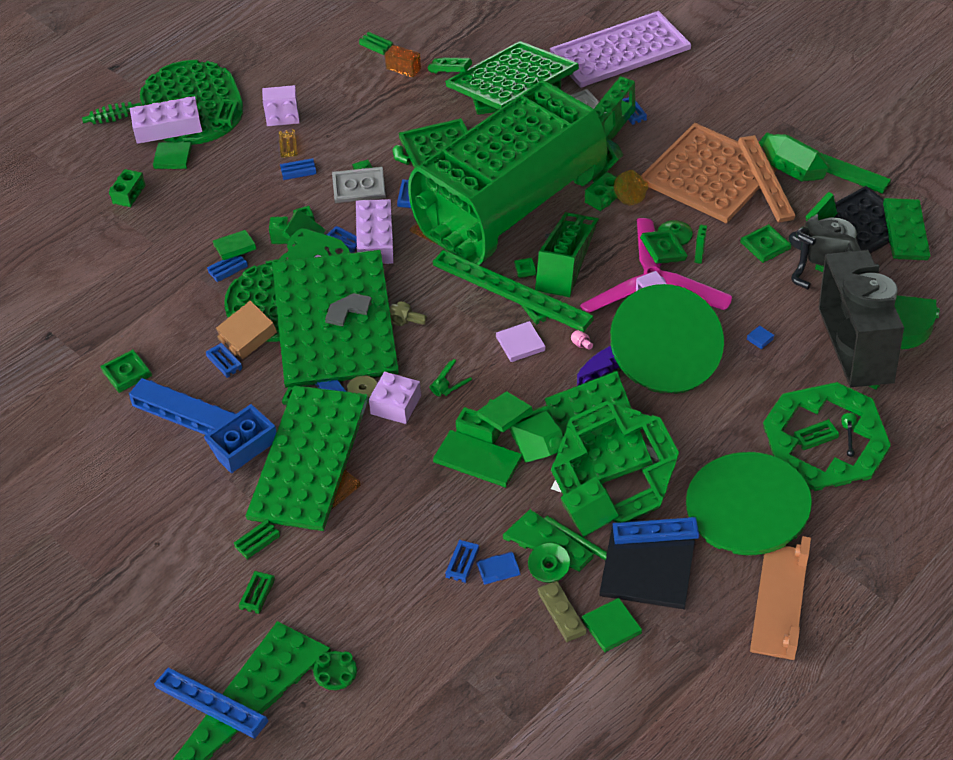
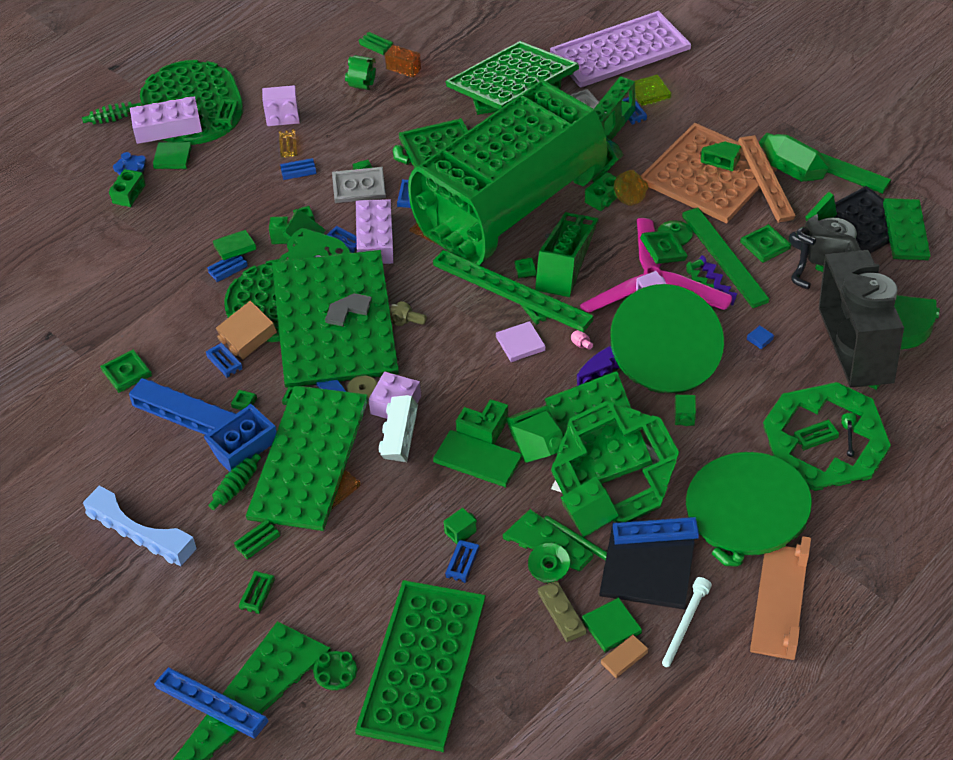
(130, 162): none -> blue piece
(170, 543): none -> light blue arch
(234, 481): none -> green piece
(243, 399): none -> green tile
(360, 72): none -> green brick
(398, 428): none -> light aqua slope
(421, 666): none -> green plate
(441, 384): green plant -> none
(450, 65): green hinge -> none
(460, 525): none -> green brick
(498, 567): blue piece -> none
(504, 411): green tile -> none
(624, 656): none -> medium nougat tile
(651, 90): none -> clear neon green tile
(685, 410): none -> green brick
(690, 269): none -> piece
(700, 244): green tile -> none
(700, 588): none -> light aqua piece
(721, 155): none -> green slope
(725, 258): none -> green tile
(728, 560): none -> green arm

